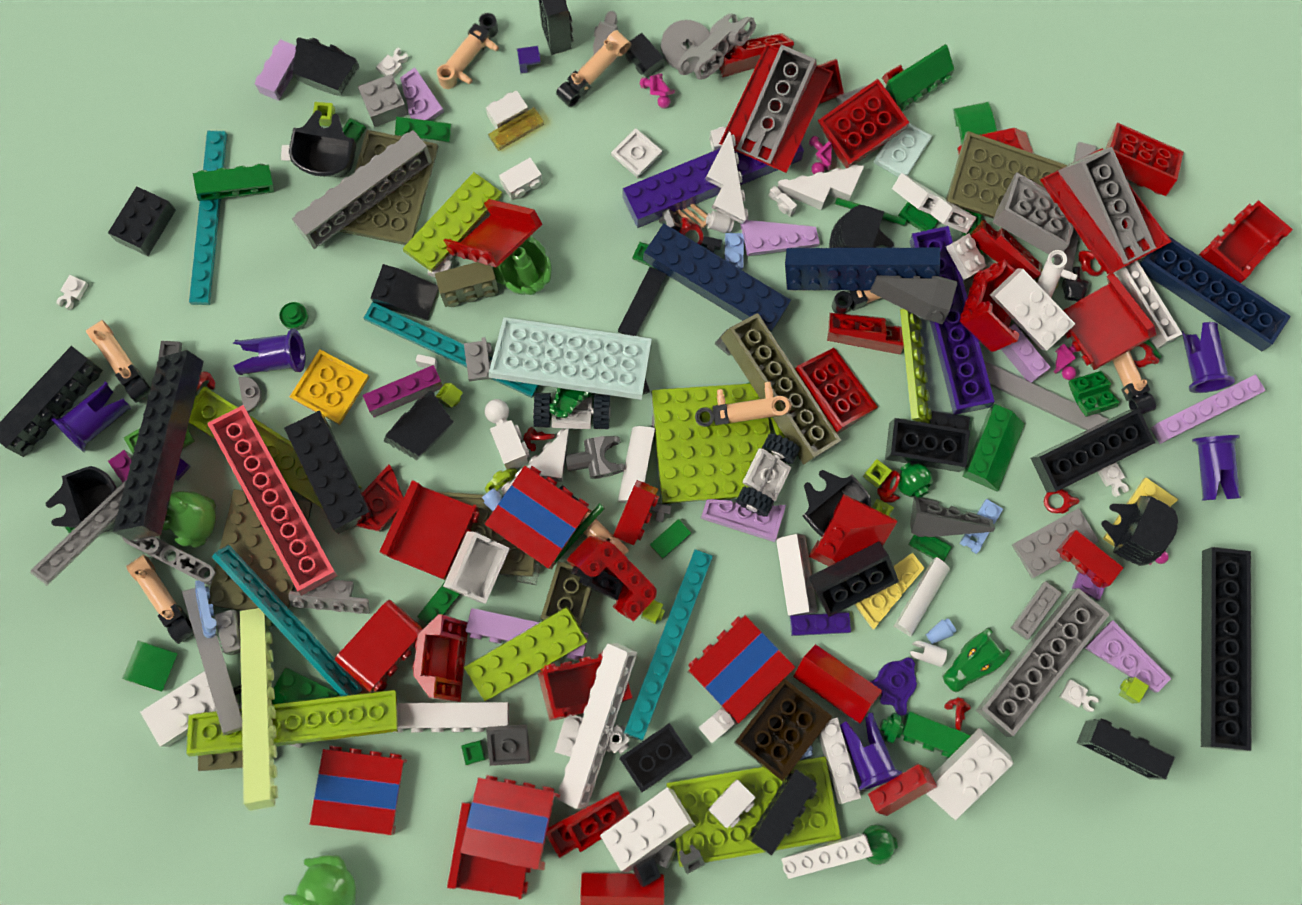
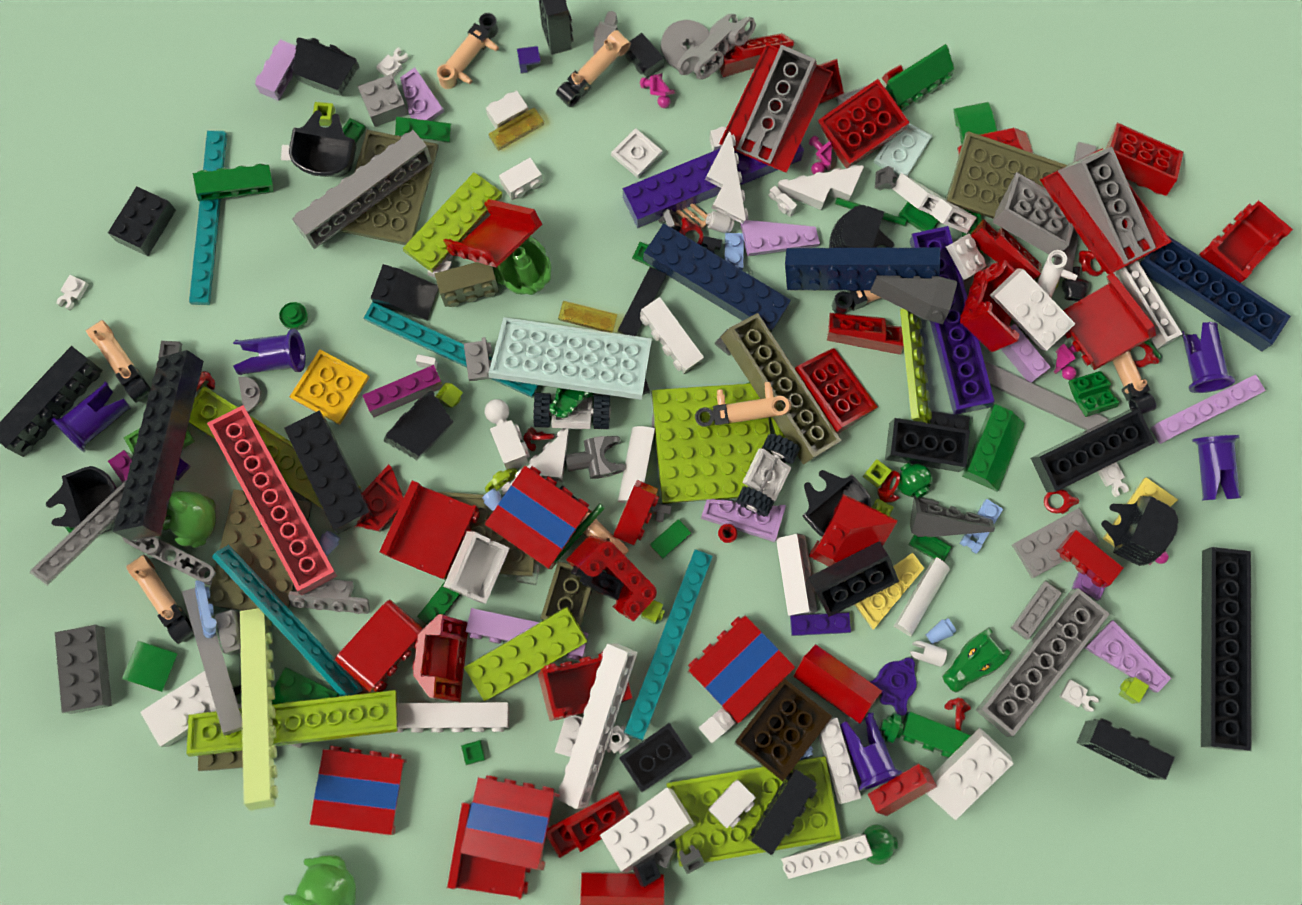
(83, 669): none -> dark grey brick
(329, 542): none -> light blue cone
(508, 745): dark grey tile -> none
(587, 317): none -> clear yellow plate
(671, 335): none -> white brick
(729, 529): none -> red cone
(884, 178): none -> dark grey tile

